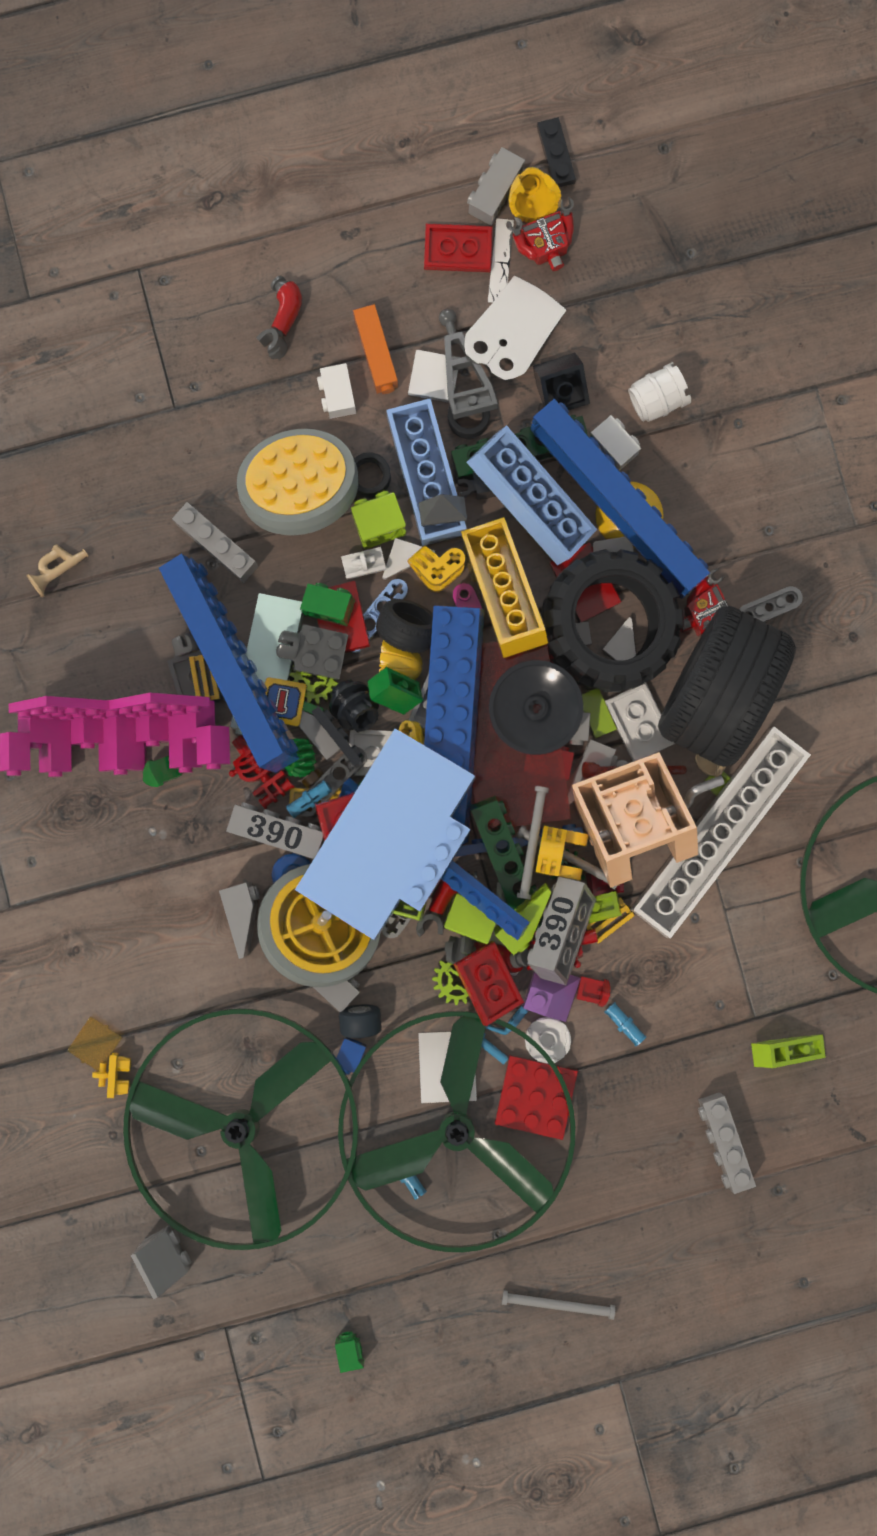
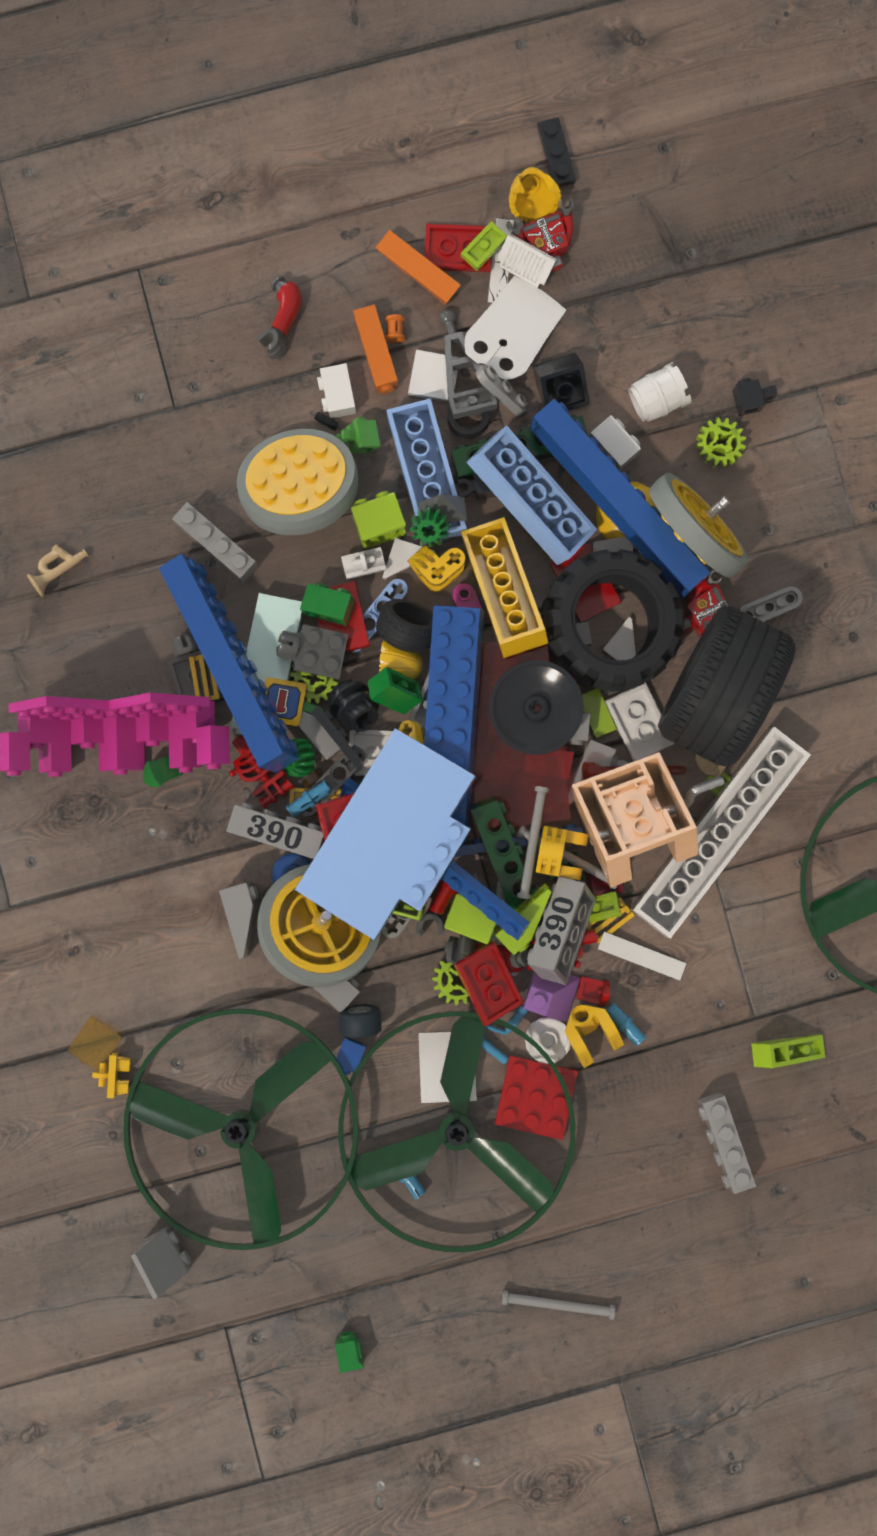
(326, 421): none -> black piece
(361, 436): none -> bright green brick
(371, 457): black tyre -> none
(395, 328): none -> orange bush
(418, 267): none -> orange slope
(432, 535): none -> green gear
(484, 246): none -> lime plate
(495, 186): light grey brick -> none
(501, 390): none -> light grey plate
(525, 261): none -> white window
(596, 1017): none -> yellow piece
(642, 956): none -> white sticker
(699, 524): none -> light grey wheel
(716, 434): none -> lime gear
(750, 397): none -> black brick

